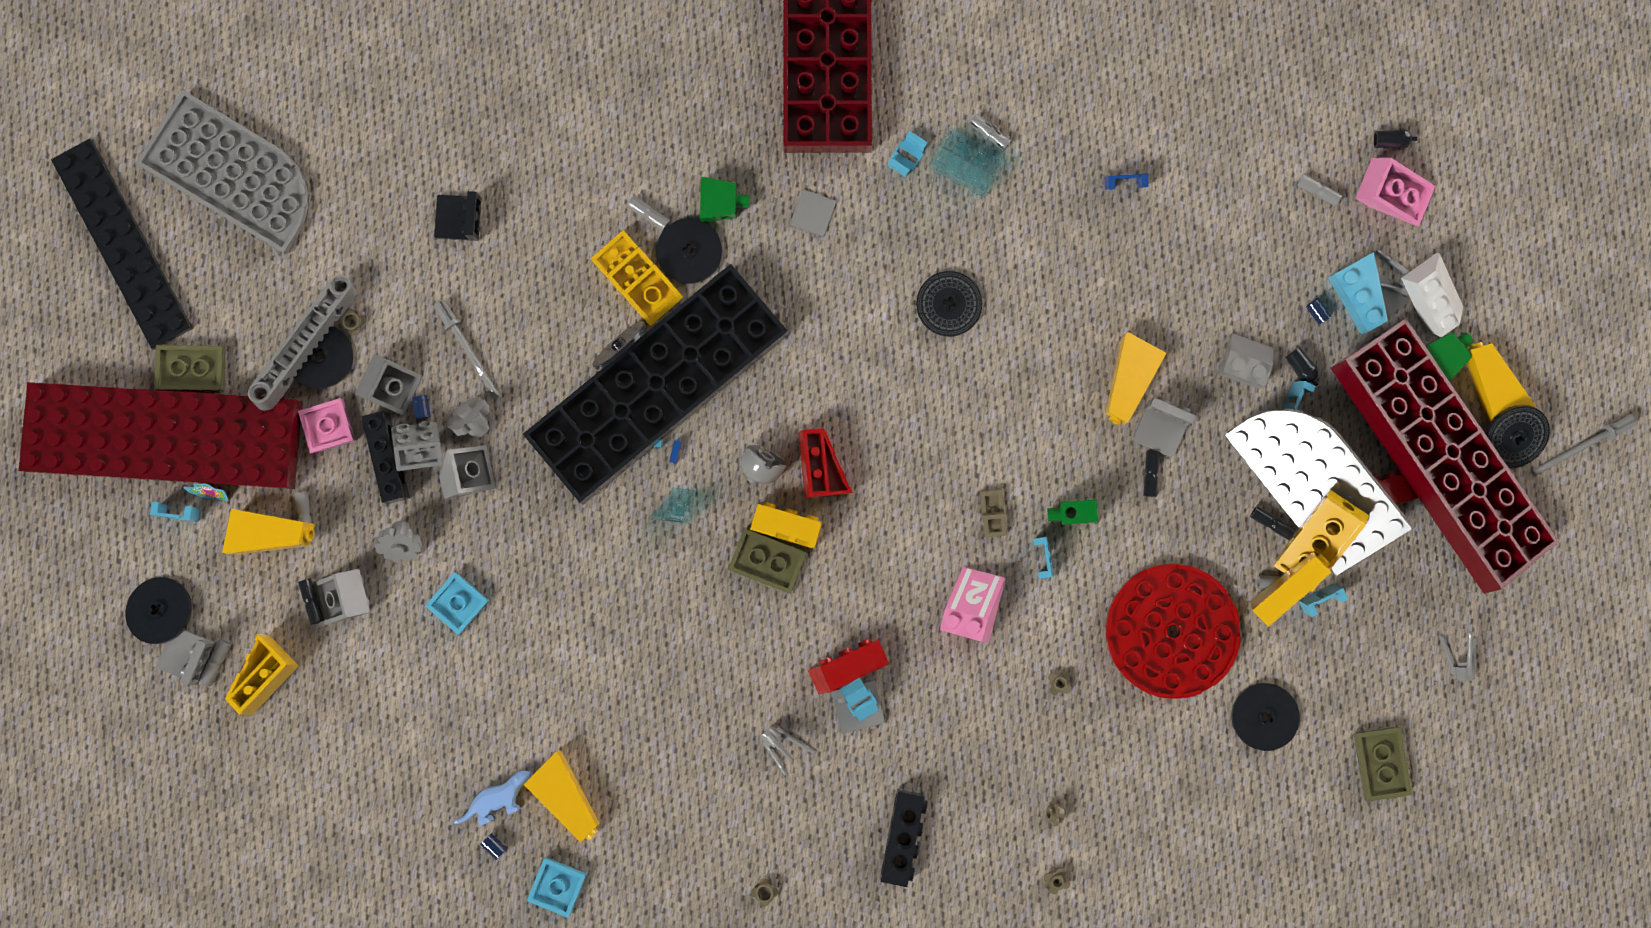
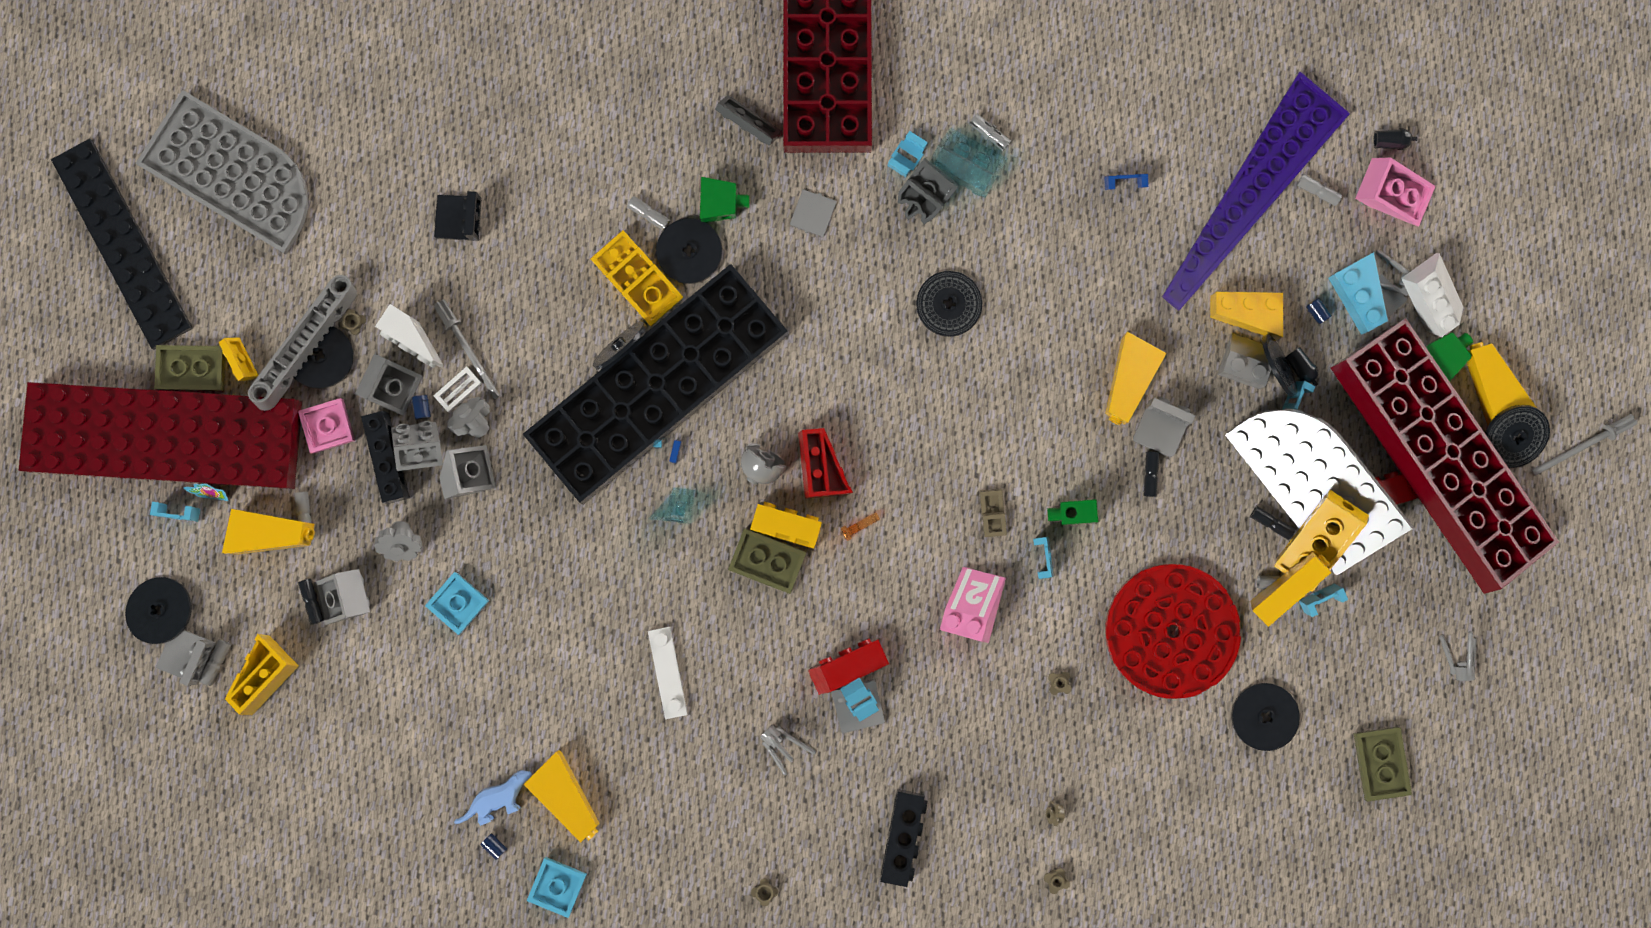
(238, 359): none -> yellow plate
(401, 328): none -> white slope
(464, 395): none -> white tile
(667, 673): none -> white plate
(748, 120): none -> dark grey plate
(847, 532): none -> clear orange piece
(926, 191): none -> dark grey plate
(1250, 310): none -> yellow wedge
(1279, 365): none -> black piece
(1284, 147): none -> dark purple wing

